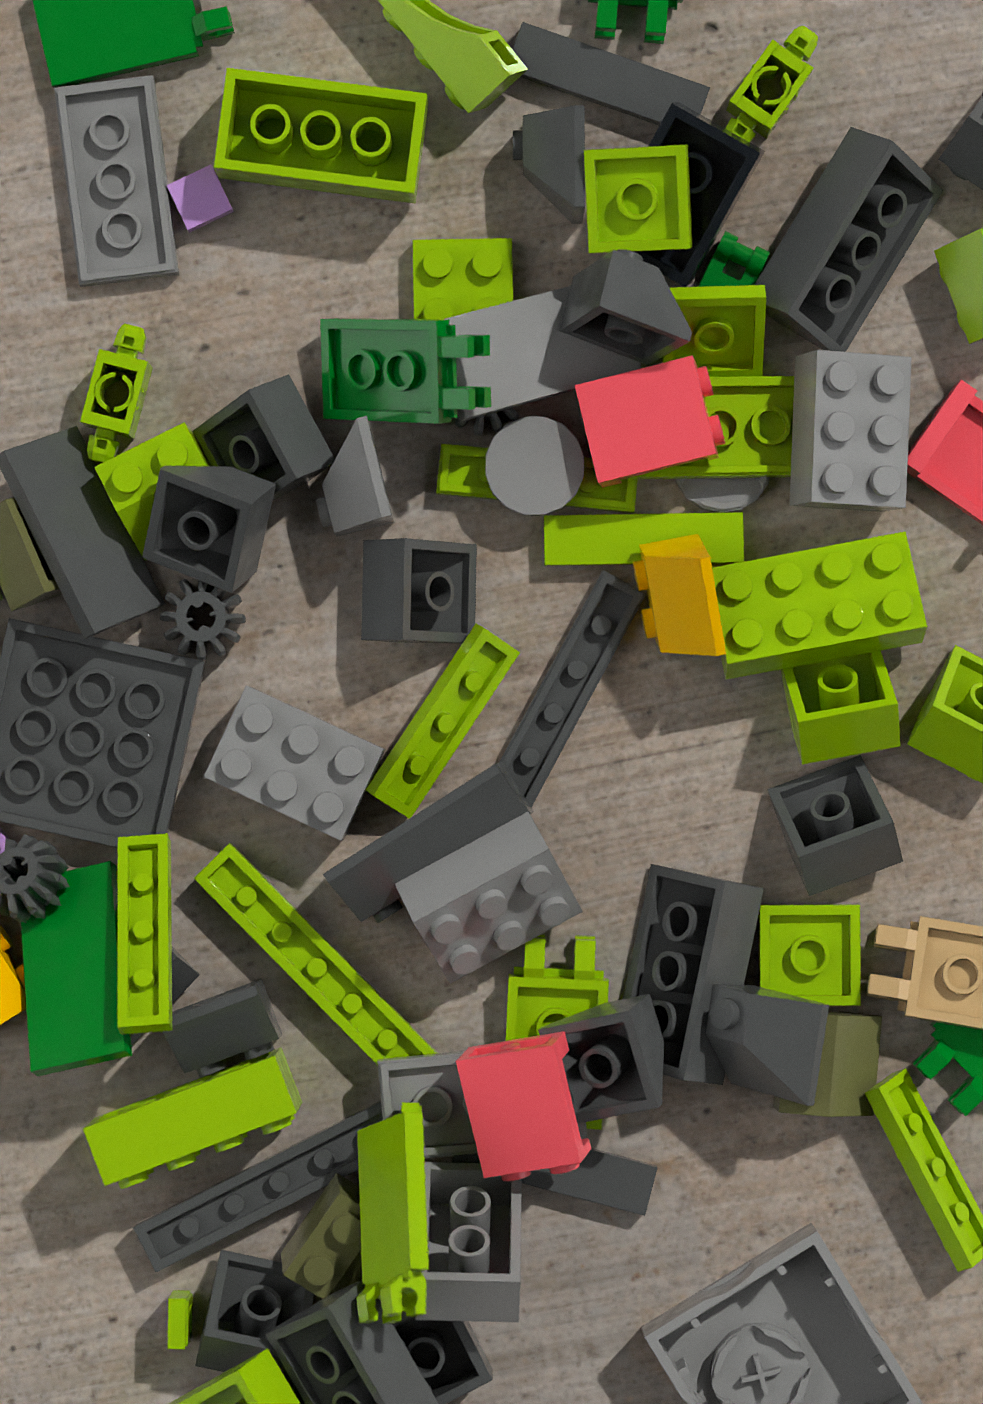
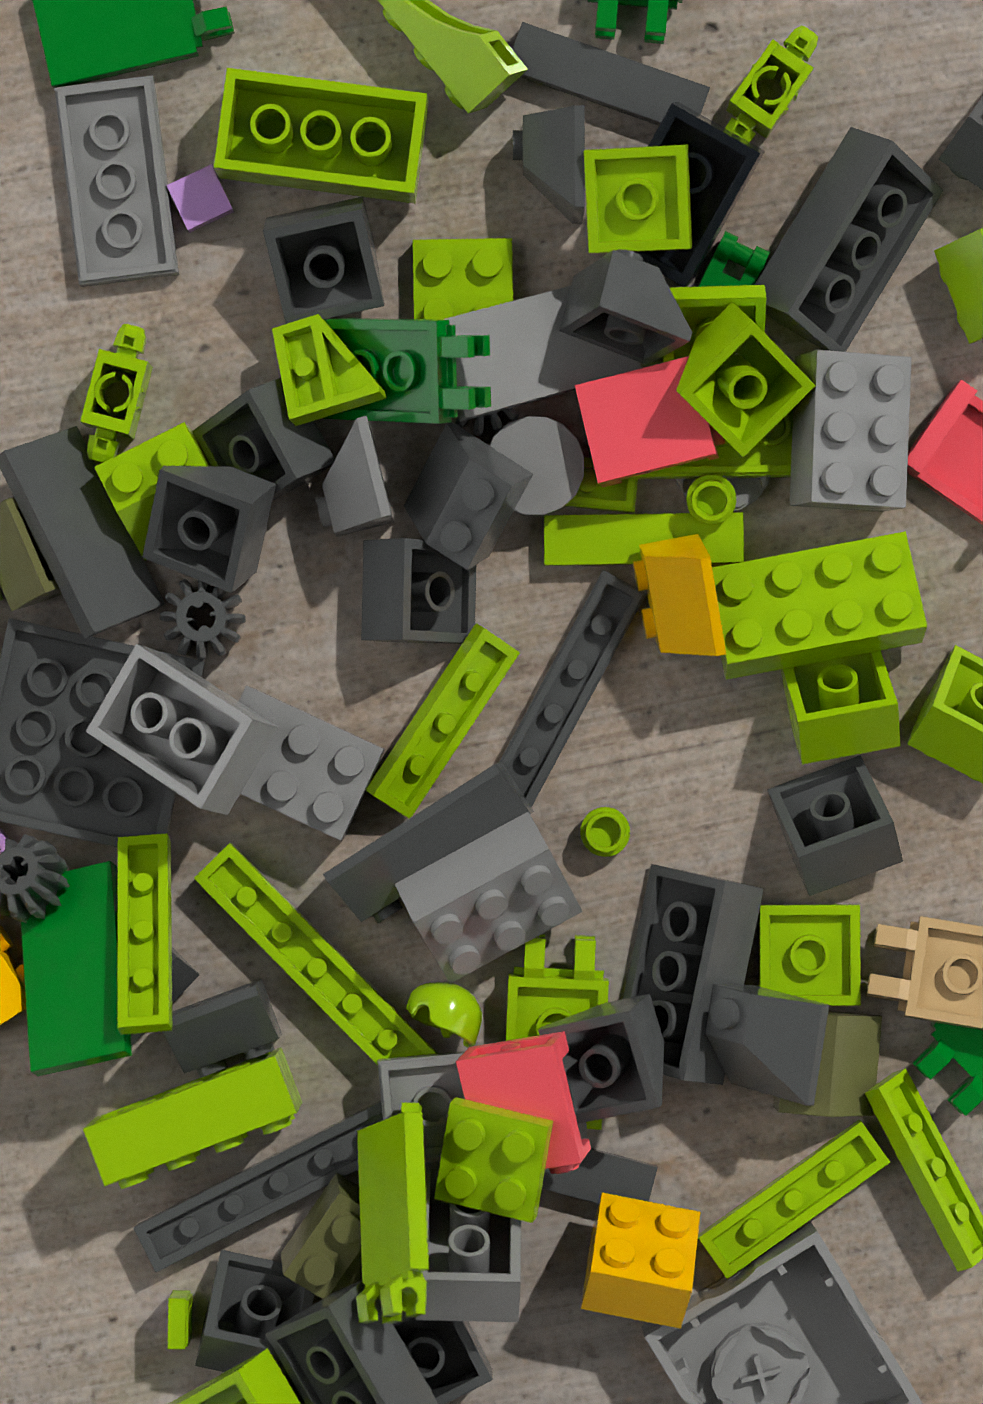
(182, 730): none -> light grey brick
(320, 371): none -> lime wing
(324, 260): none -> dark grey slope
(448, 1009): none -> lime hair
(465, 496): none -> dark grey slope
(493, 1159): none -> lime plate
(605, 831): none -> lime plate
(641, 1260): none -> yellow brick
(711, 499): none -> lime plate
(741, 380): none -> lime slope
(793, 1199): none -> lime plate

